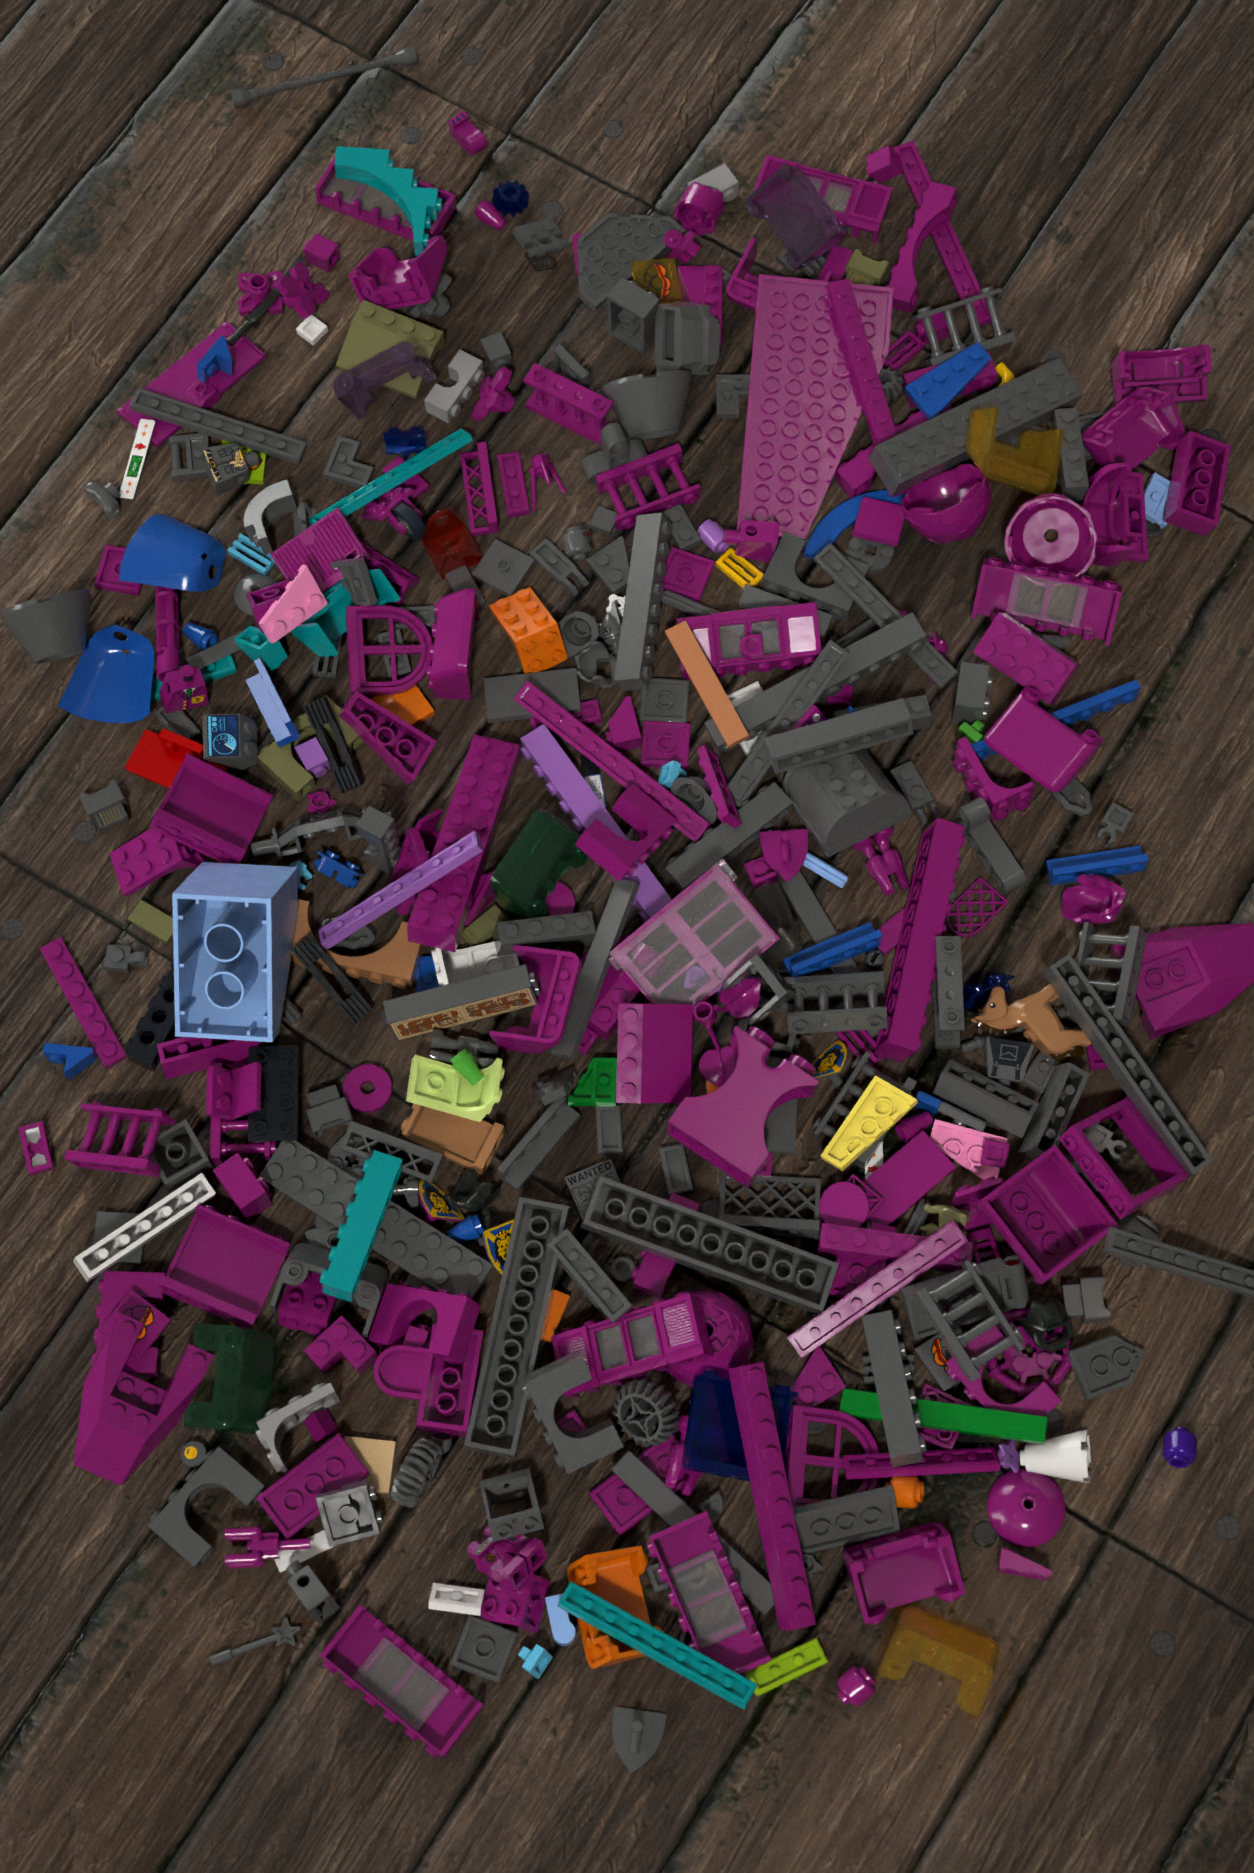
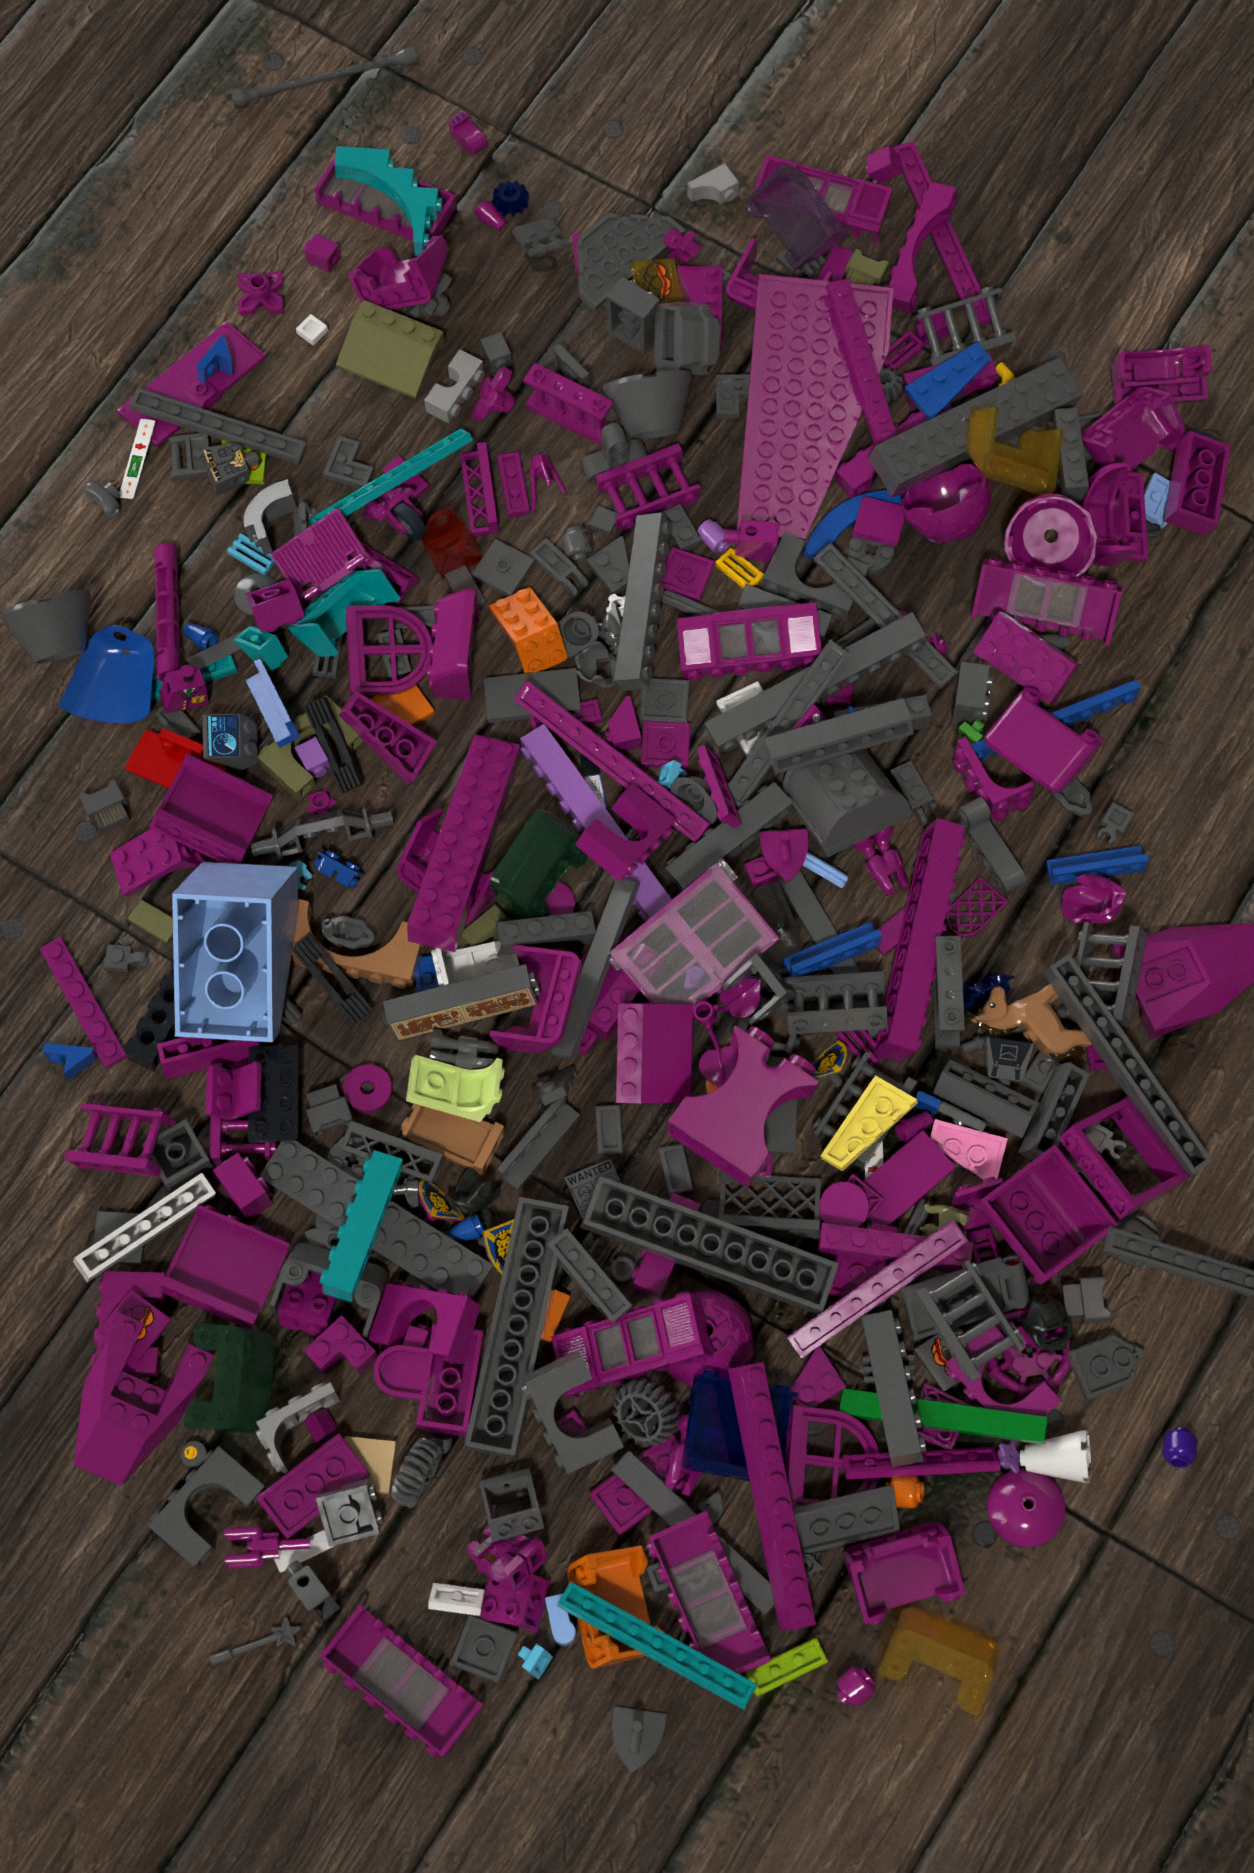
(36, 1148): magenta piece -> none
(109, 573): magenta tile -> none
(169, 556): blue piece -> none
(251, 320): pearl dark grey sword -> none
(295, 606): bright pink wing -> none
(299, 292): magenta plant -> none
(355, 385): clear purple windscreen -> none
(356, 580): dark grey wing -> none
(383, 839): dark grey arch -> none
(400, 890): medium lavender tile -> none
(405, 442): clear blue hips -> none
(410, 857): magenta plate -> none
(466, 1065): bright green cone -> none
(597, 1085): green wing -> none
(699, 209): magenta brick -> none
(707, 684): nougat tile -> none
(751, 646): magenta tile -> none
(879, 962): dark grey hinge -> none
(995, 1153): magenta tile -> none
(1015, 1564): magenta slope -> none

